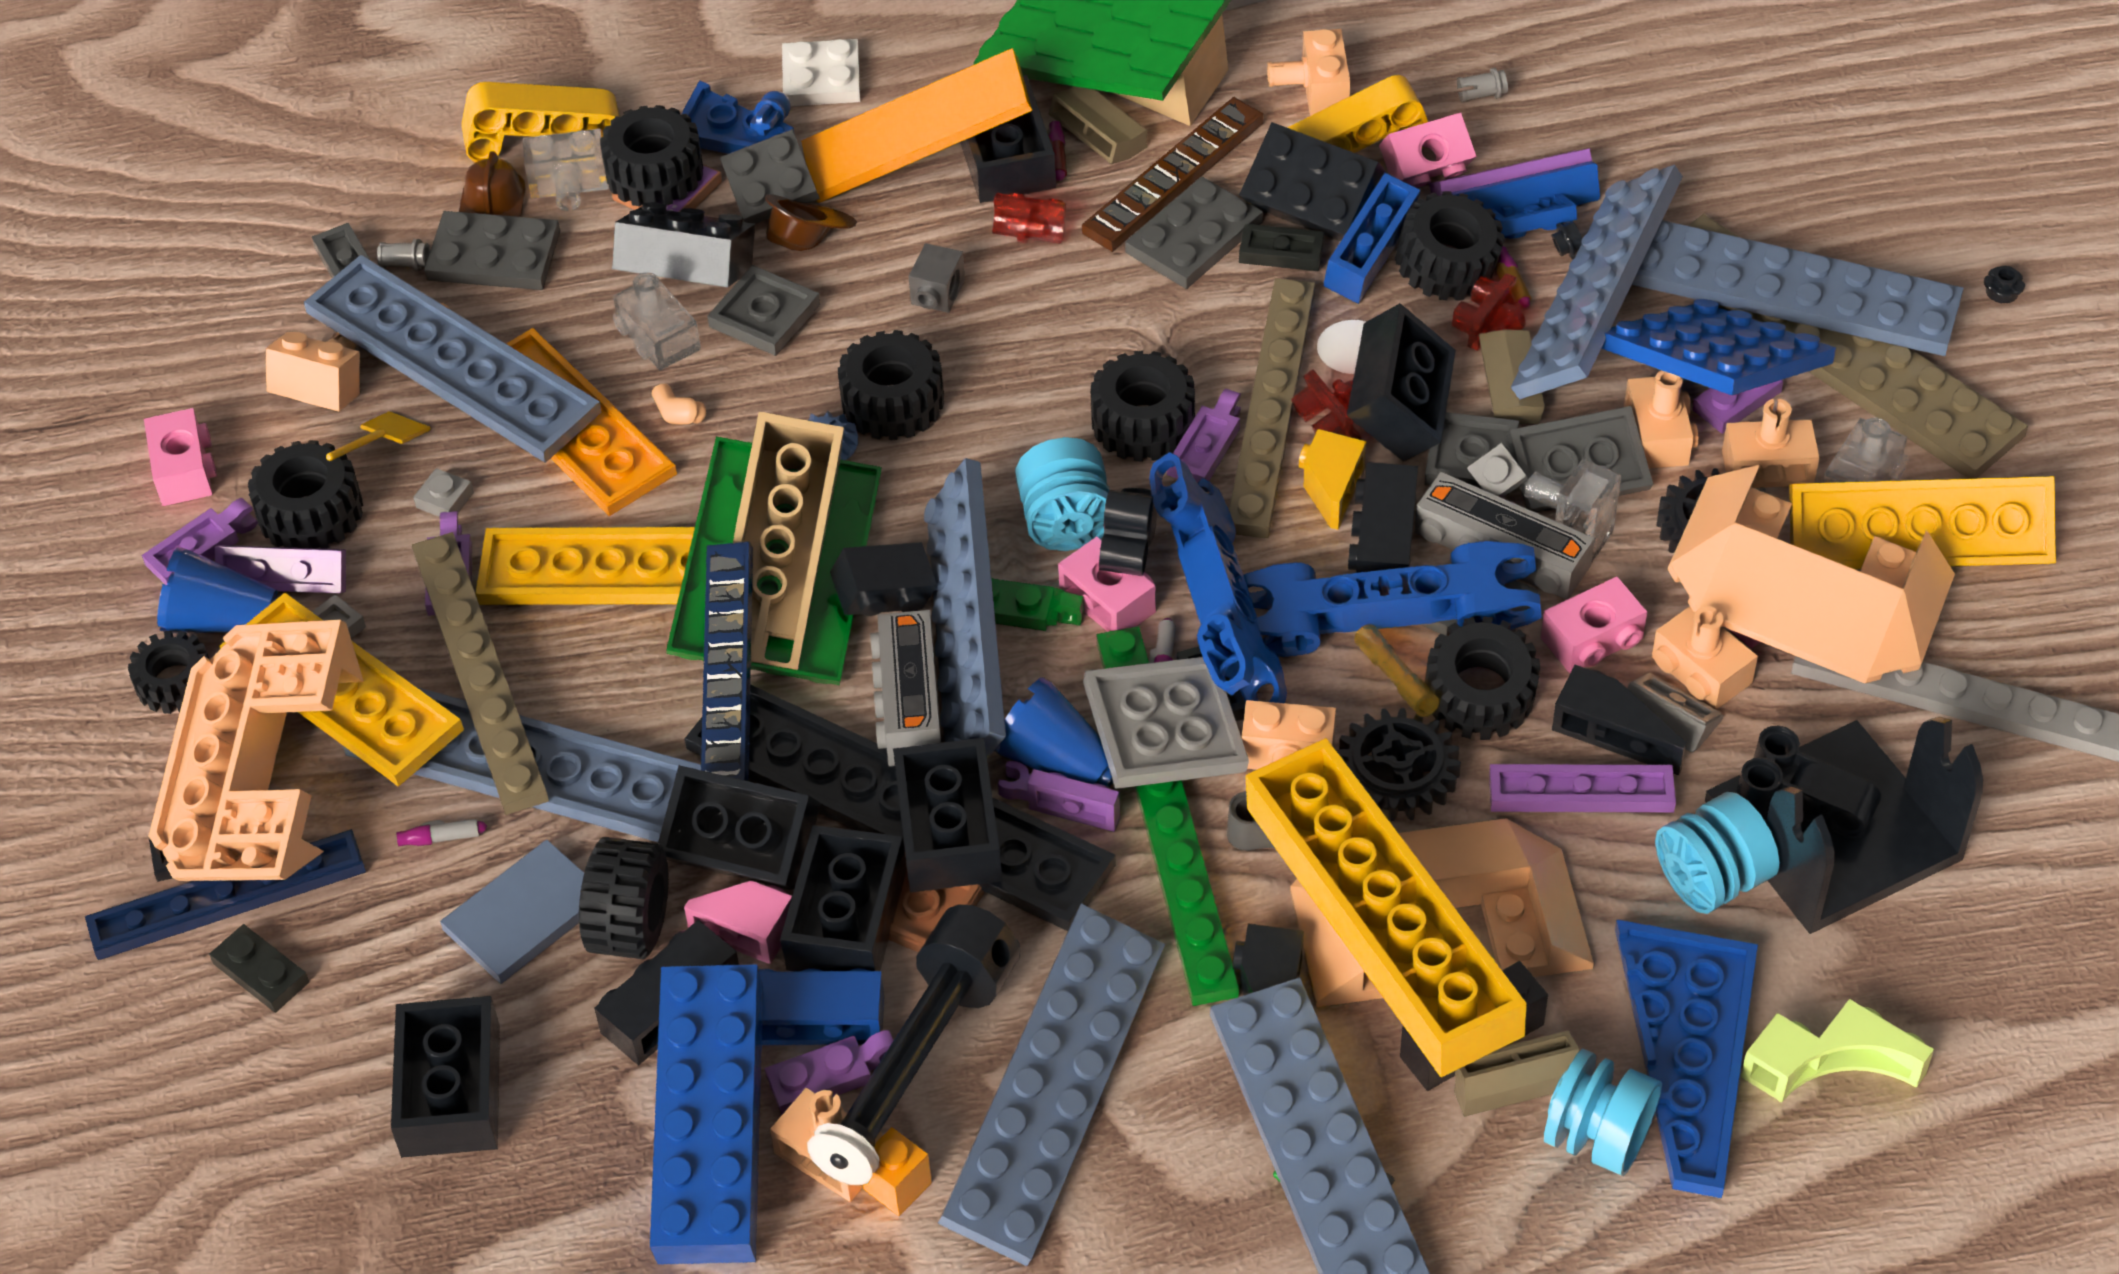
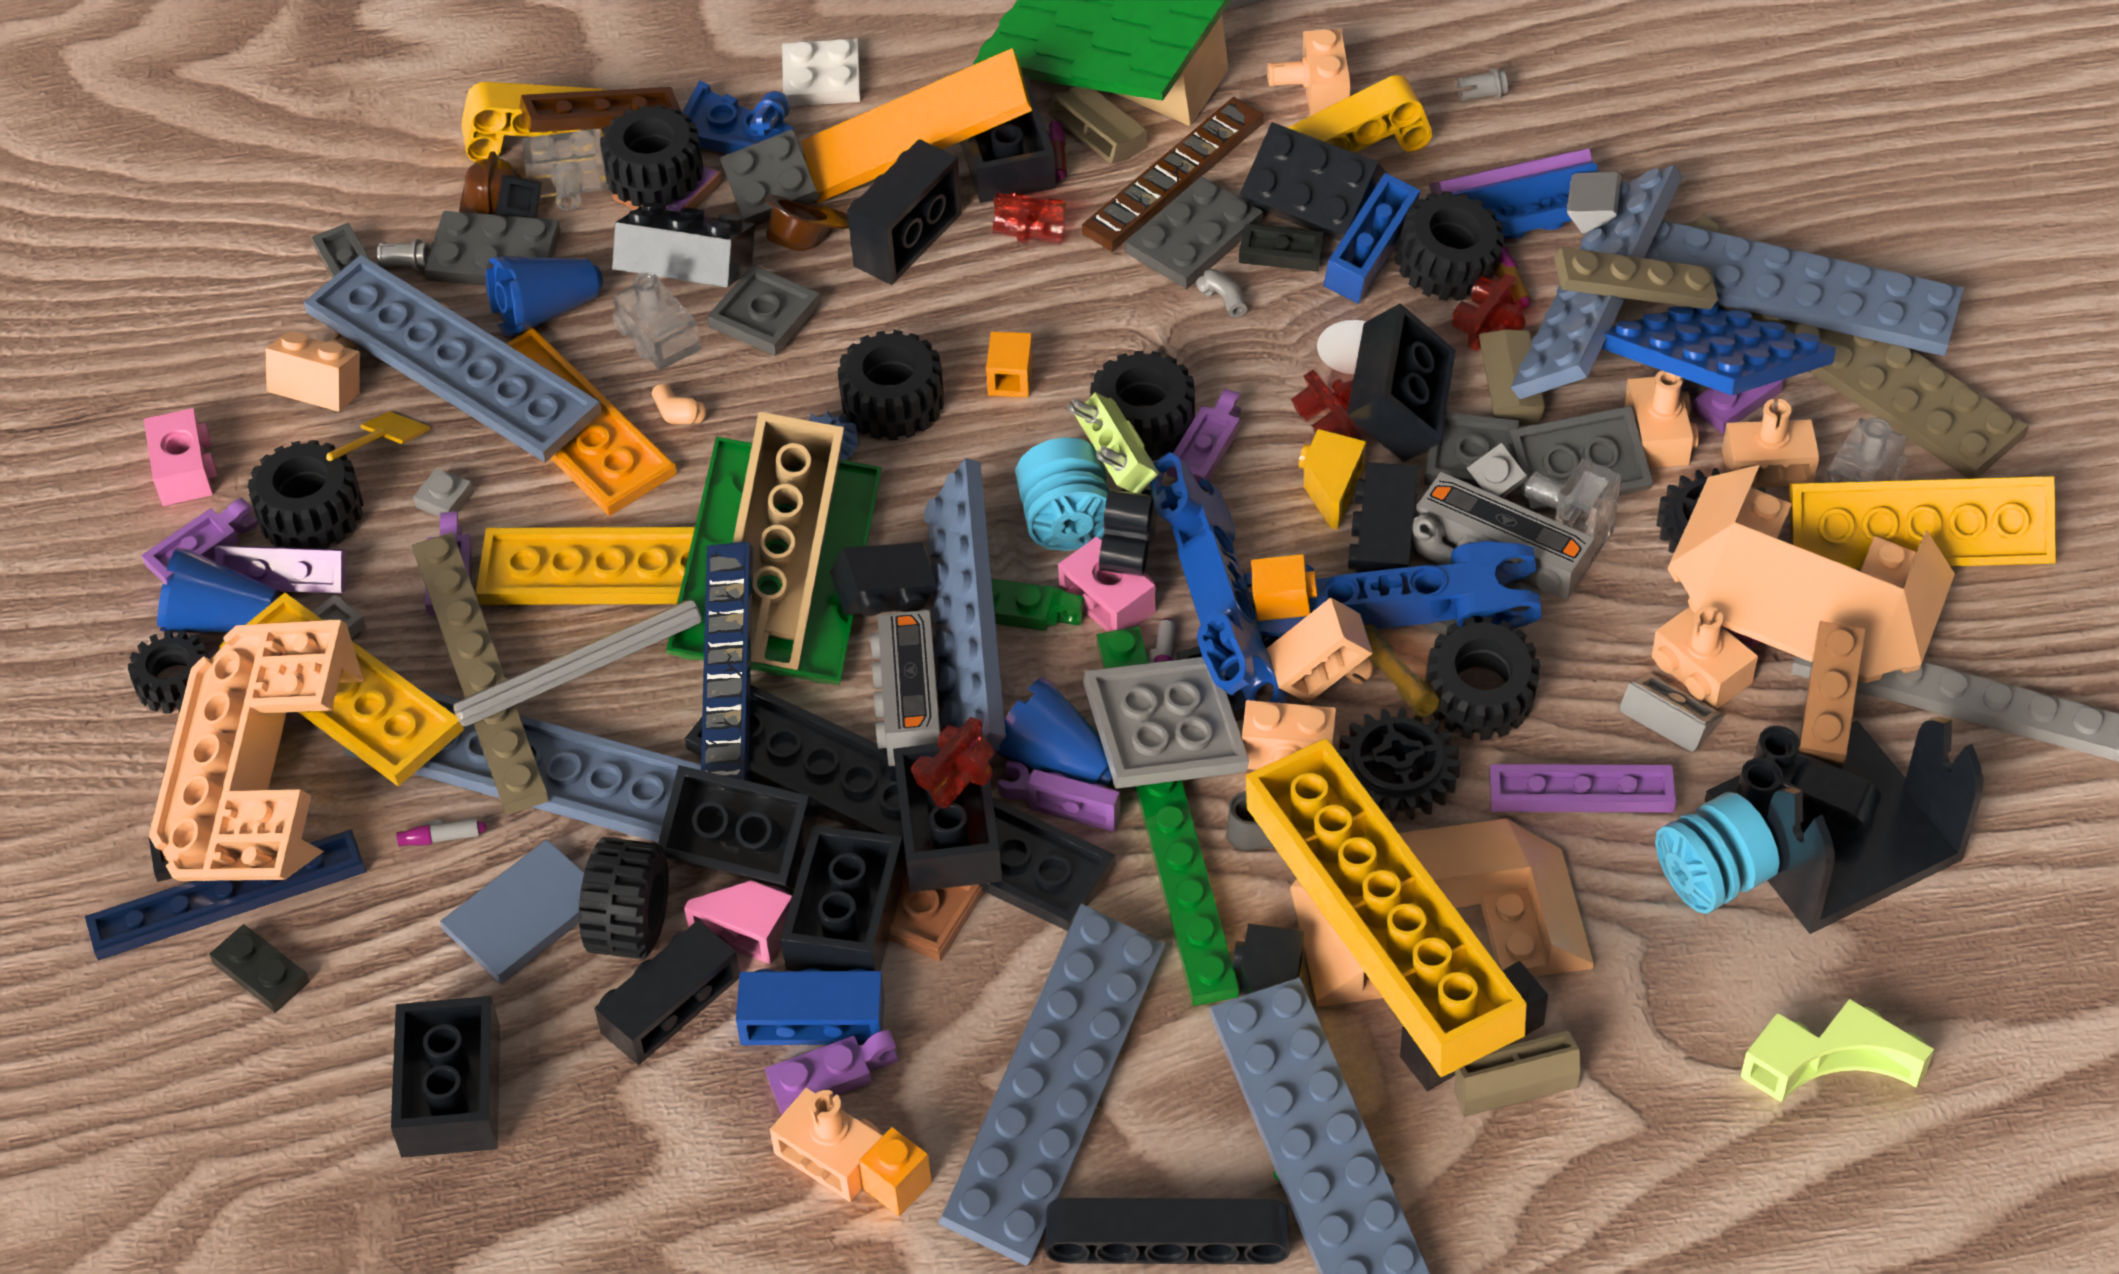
(518, 197): none -> black tile
(538, 289): none -> blue cone
(577, 663): none -> light grey axle
(589, 108): none -> reddish brown plate
(707, 1115): blue brick -> none
(904, 211): none -> black brick
(936, 277): flat silver brick -> none
(961, 760): none -> clear red hips
(964, 967): black piece -> none
(1009, 364): none -> light orange brick
(1115, 442): none -> yellowish green piece
(1167, 1231): none -> black beam
(1230, 291): none -> light grey arm
(1271, 407): dark tan plate -> none
(1282, 587): none -> light orange brick
(1322, 651): none -> light nougat brick
(1429, 541): none -> light grey arm
(1444, 136): bright pink brick -> none
(1567, 239): black plate -> none
(1593, 199): none -> light grey slope
(1593, 625): bright pink brick -> none
(1595, 1109): medium azure wheel -> none
(1613, 718): black slope -> none
(1635, 278): none -> dark tan plate
(1691, 1025): blue wing -> none
(1831, 692): none -> medium nougat brick
(2004, 284): black plate -> none

